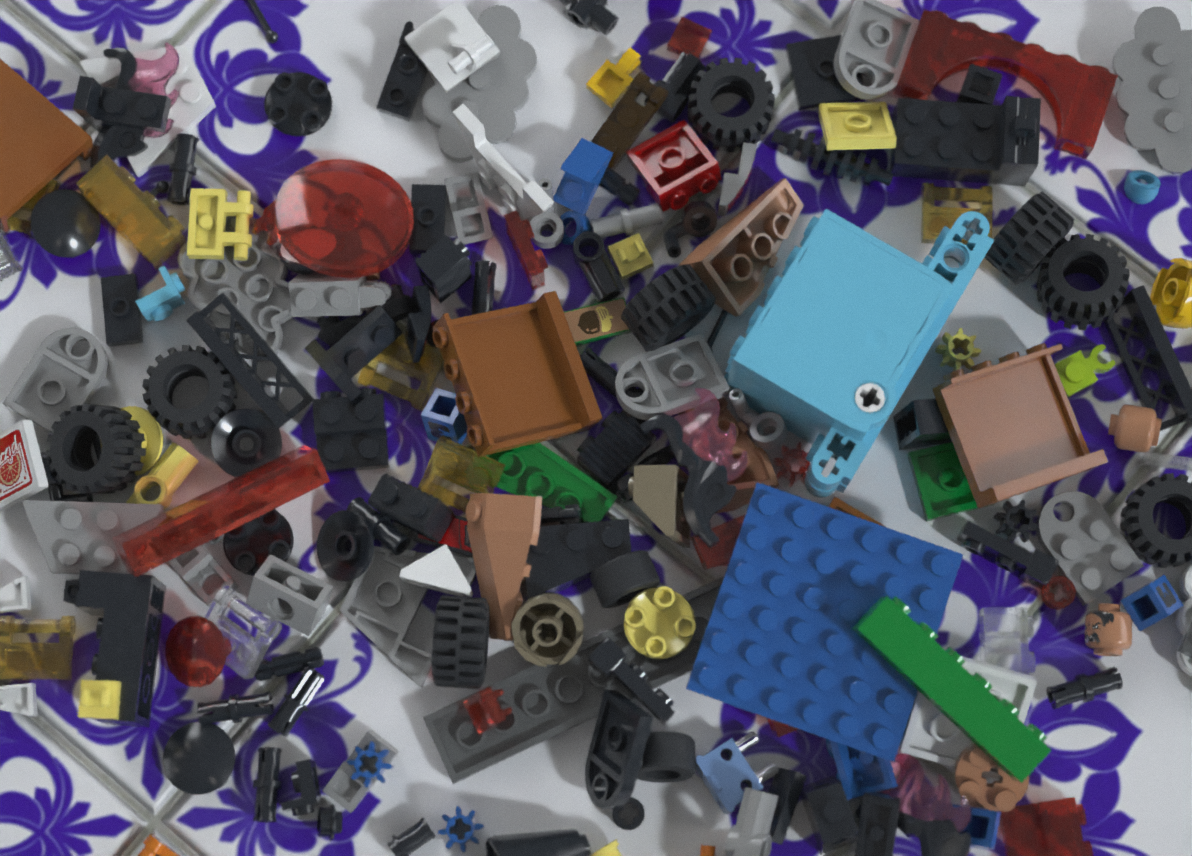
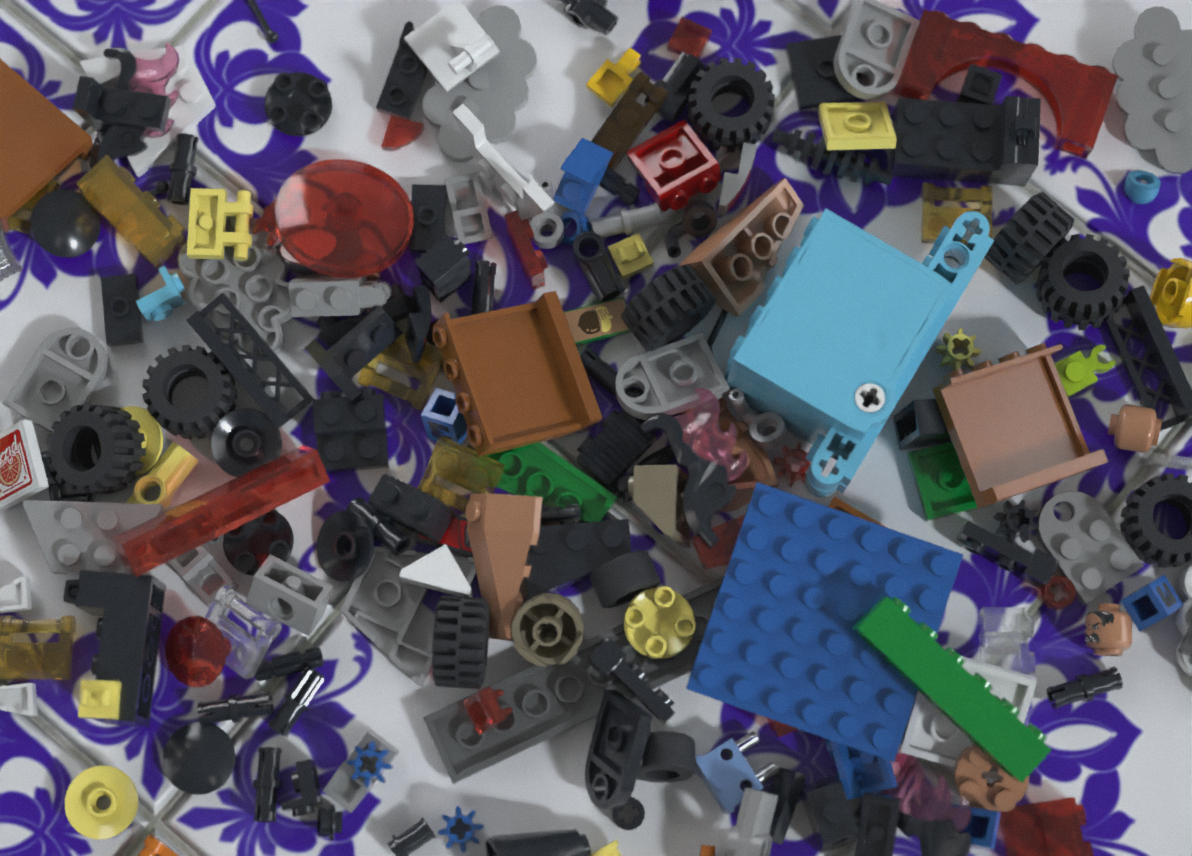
(83, 802): none -> light yellow dish
(401, 133): none -> clear red tile

